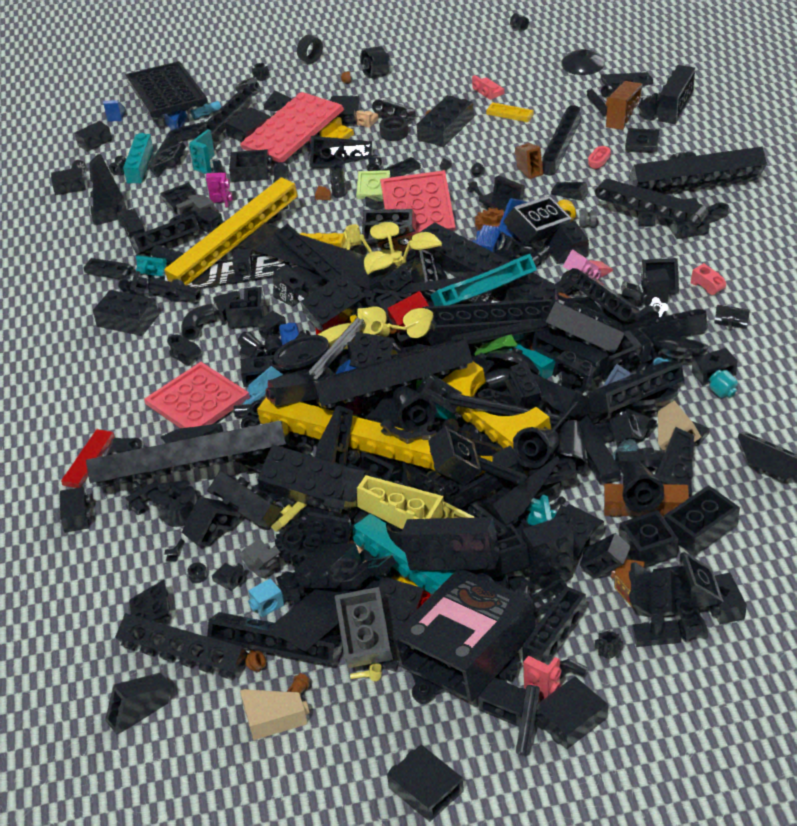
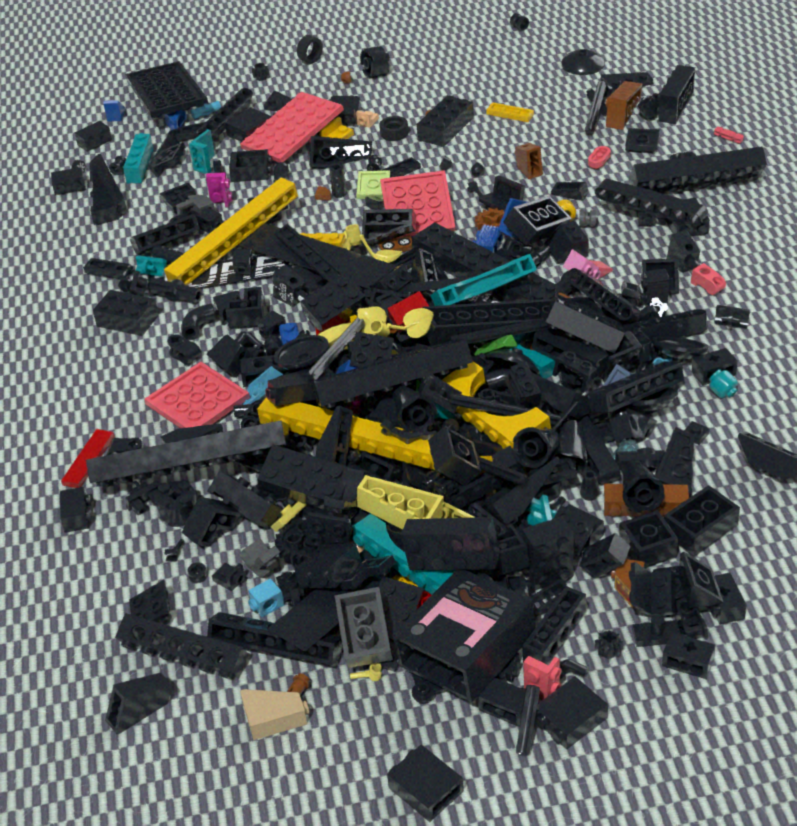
(131, 223): black window -> none
(229, 352): none -> black torso
(250, 83): black bracket -> none
(255, 660): dark orange plate -> none
(379, 260): light yellow plant -> none
(388, 106): black beam -> none
(487, 87): coral bracket -> none
(561, 140): black beam -> none
(589, 488): none -> black cone
(595, 107): none -> black axle
(671, 417): tan slope -> none
(685, 249): none -> black torso
(688, 655): none -> black brick
(717, 211): black beam -> none
(729, 135): none -> coral axle

